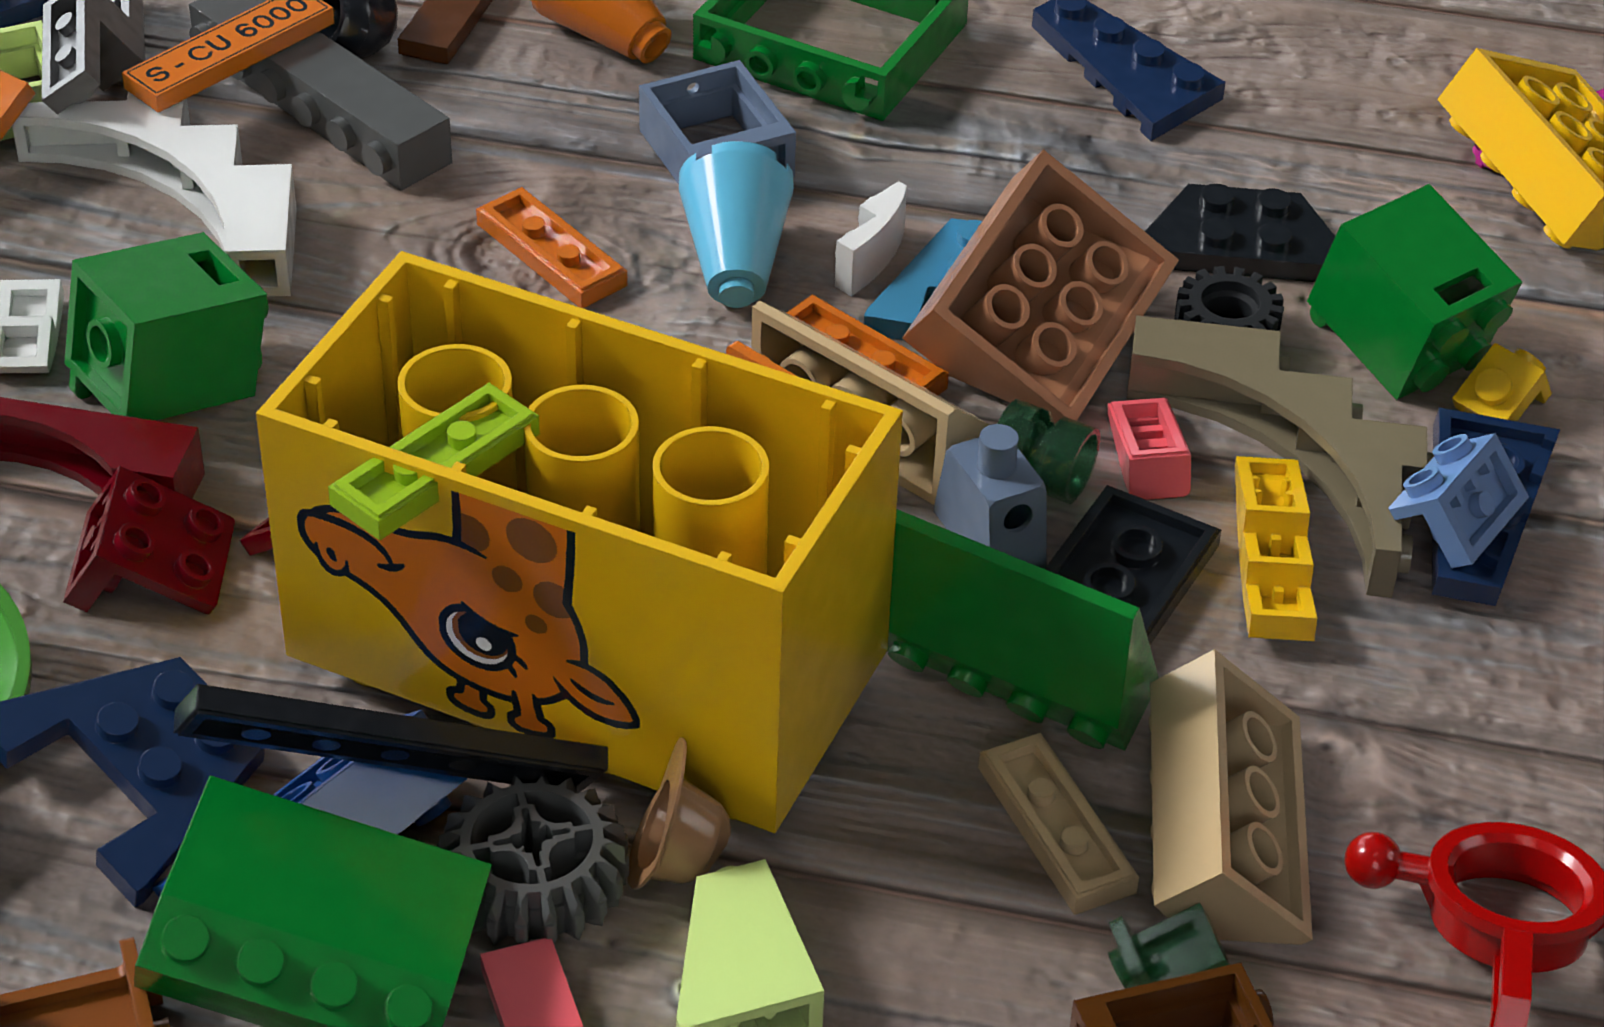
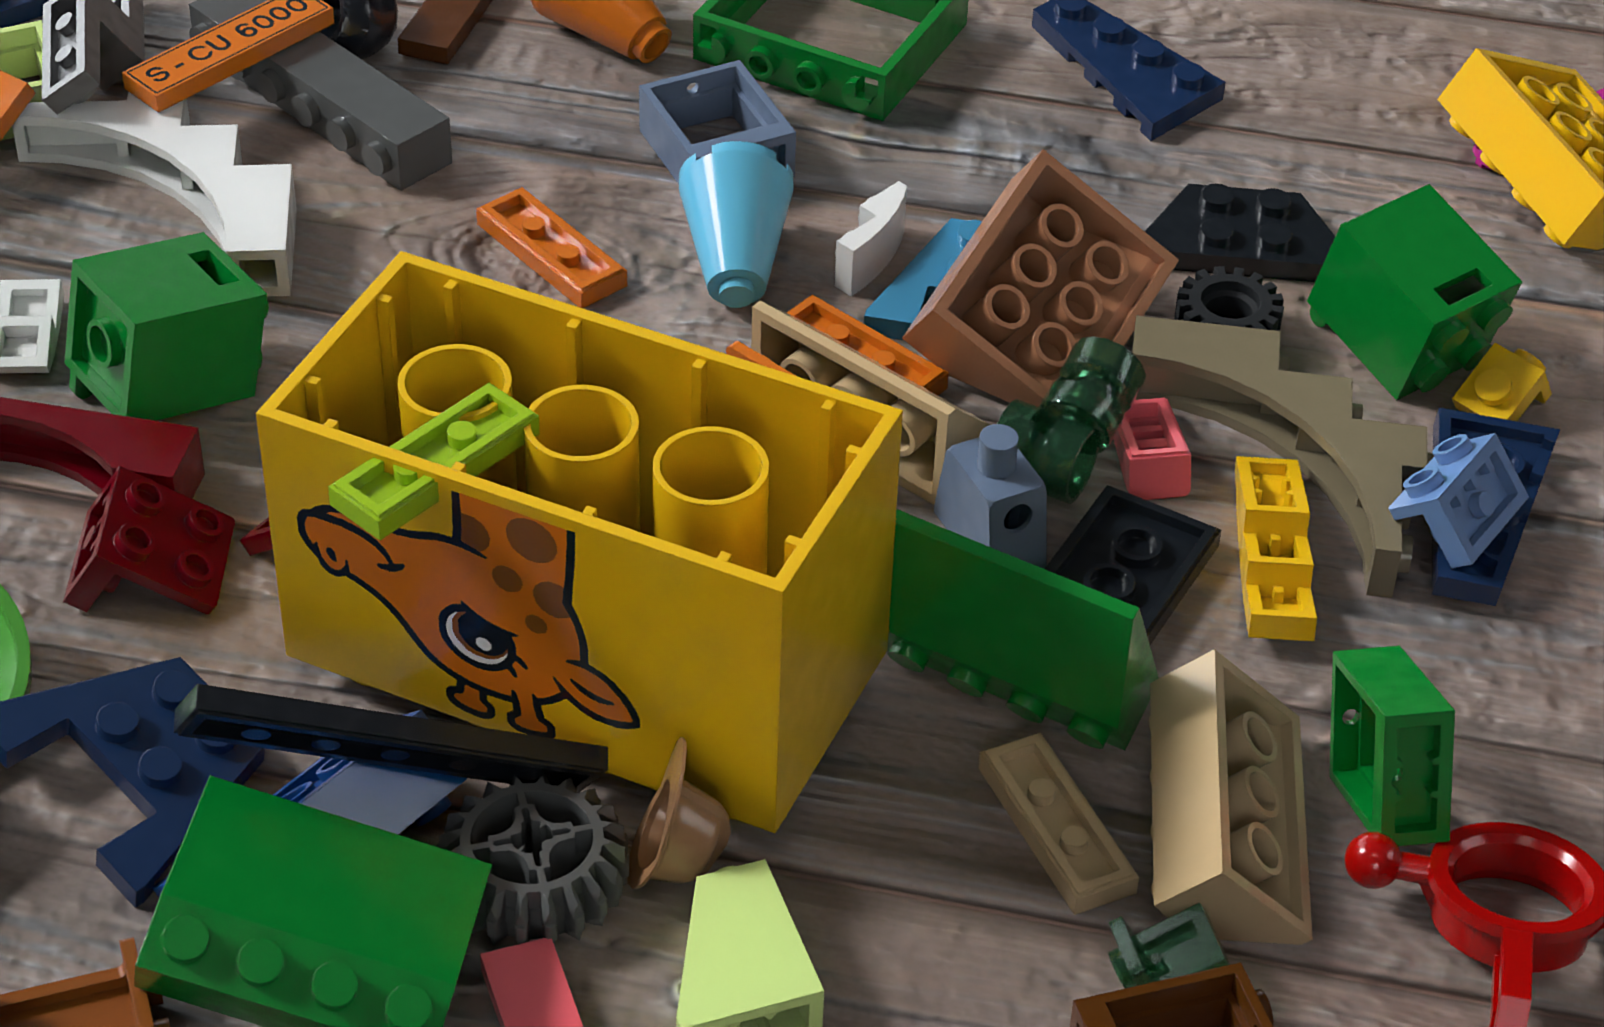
(1096, 386): none -> clear green wheel
(1398, 747): none -> green window

